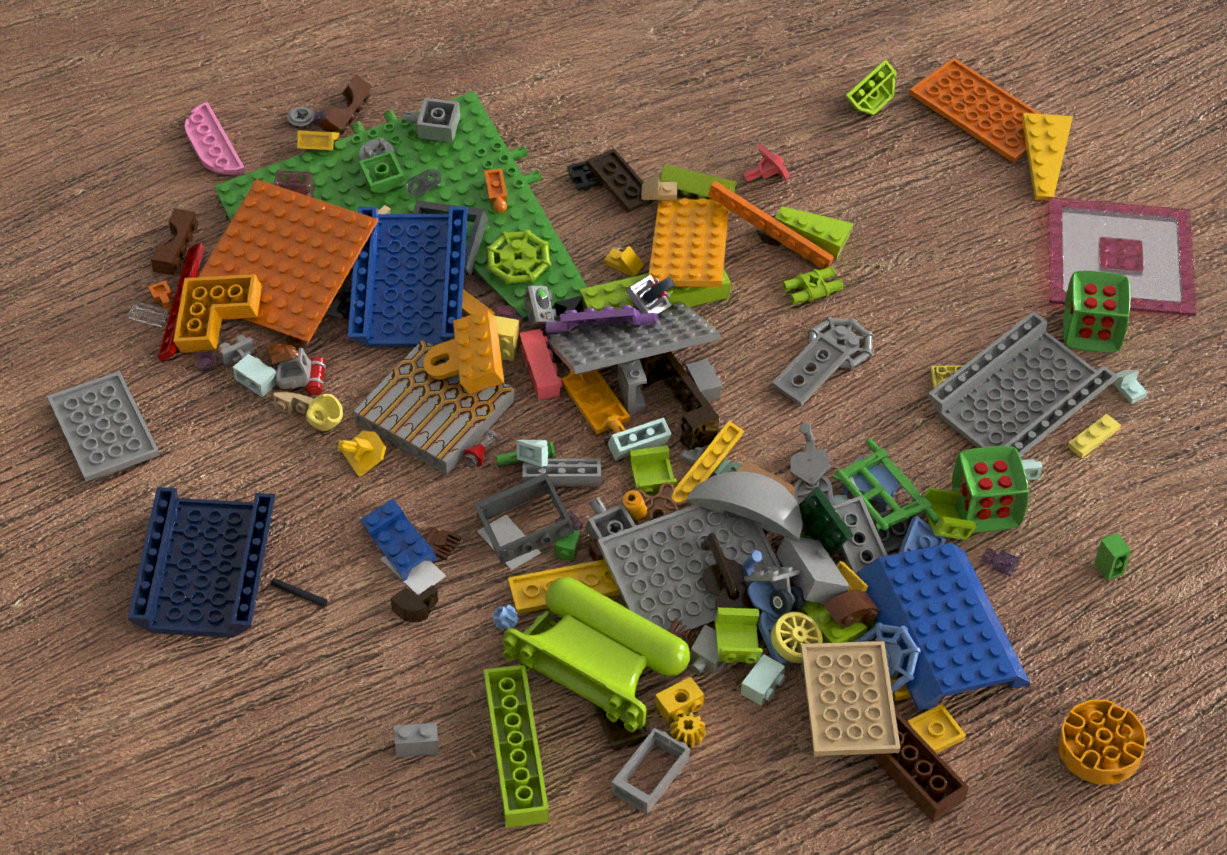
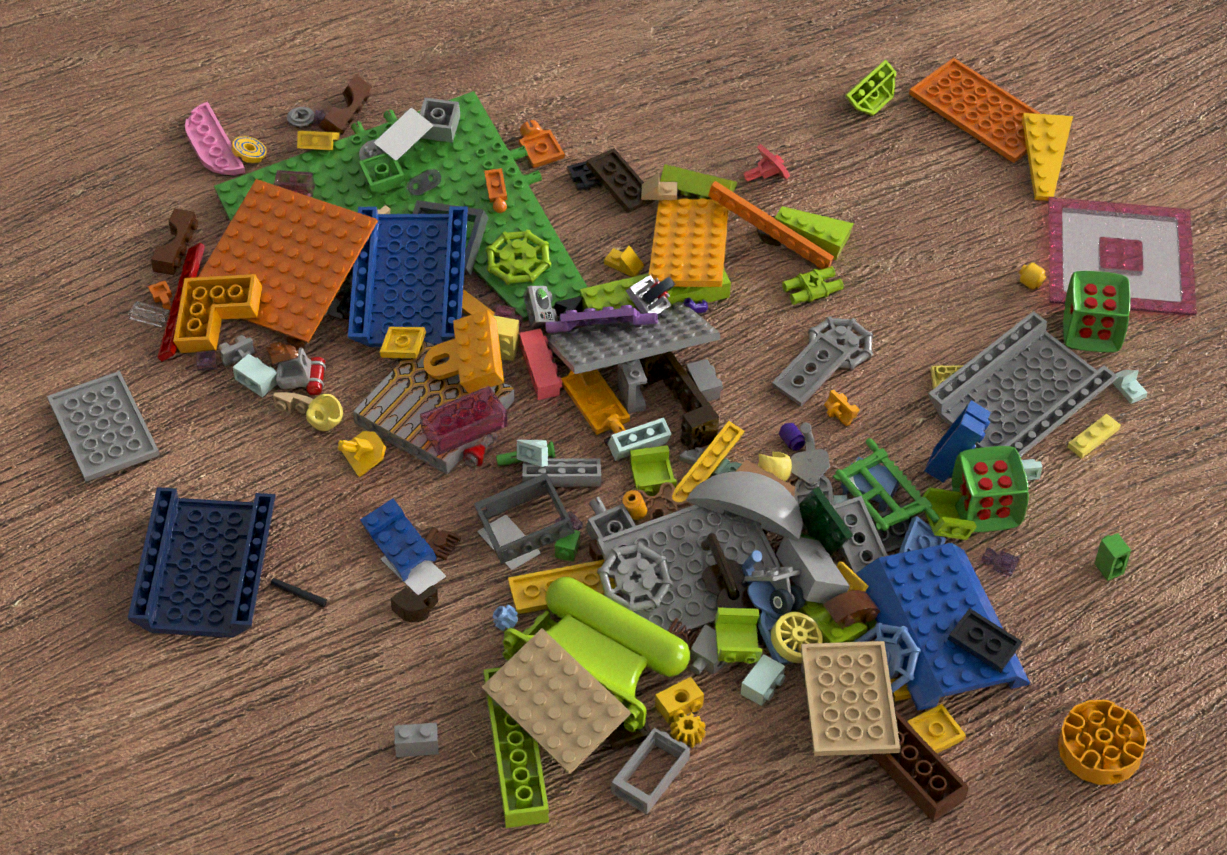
(248, 149): none -> yellow tile
(402, 342): none -> yellow plate
(403, 134): none -> white sticker
(463, 420): none -> clear pink brick
(540, 145): none -> orange plate
(556, 700): none -> tan plate
(641, 568): none -> light grey plate
(698, 308): none -> dark purple arm
(779, 464): none -> light yellow piece
(792, 436): none -> dark purple brick
(839, 407): none -> light orange hips
(959, 437): none -> blue piece
(985, 640): none -> black plate
(1032, 275): none -> yellow head

